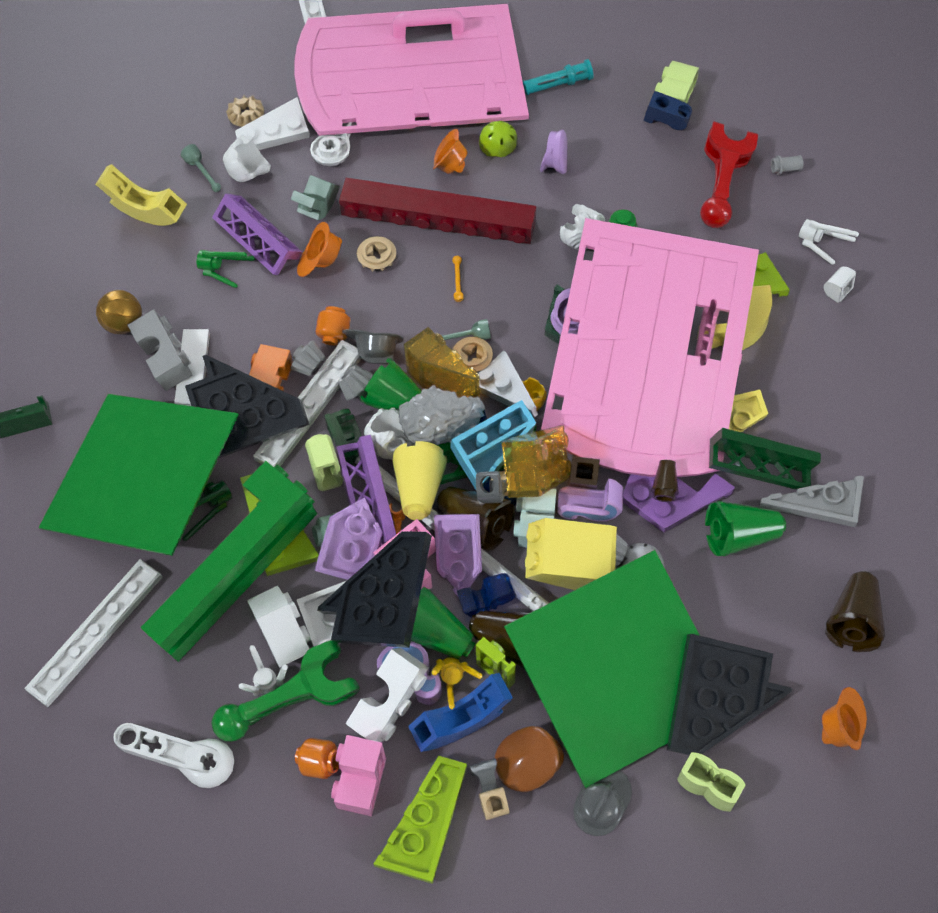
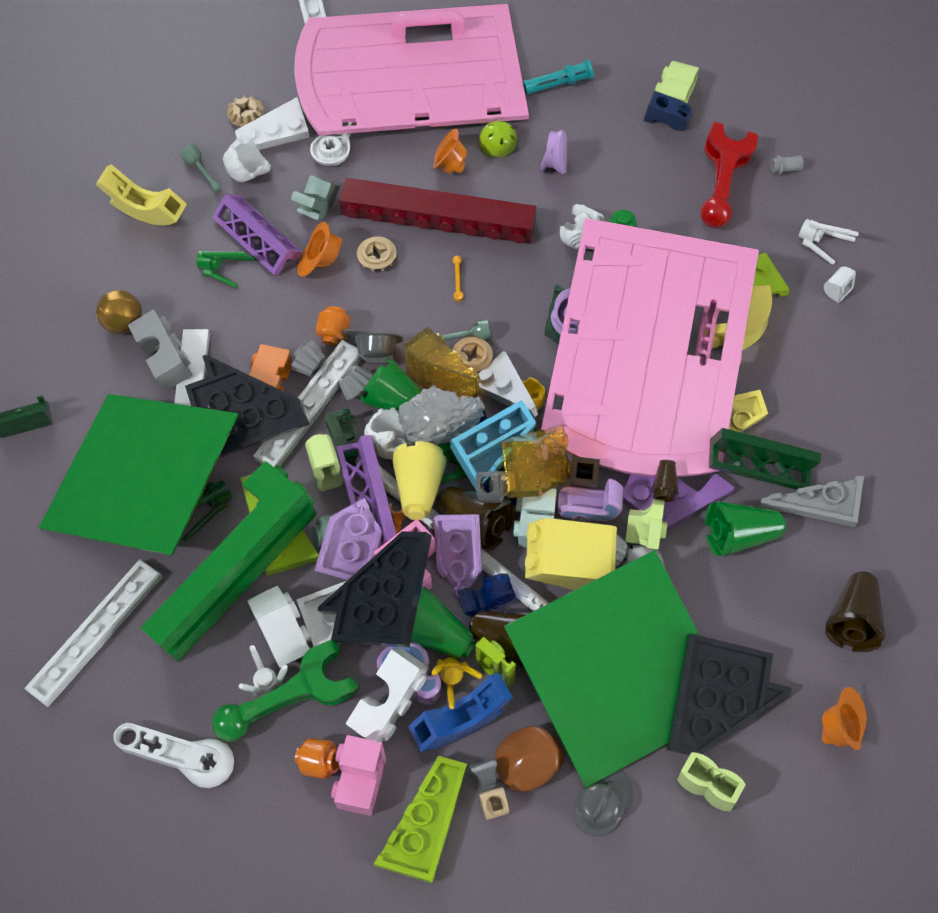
(646, 525): none -> yellowish green brick

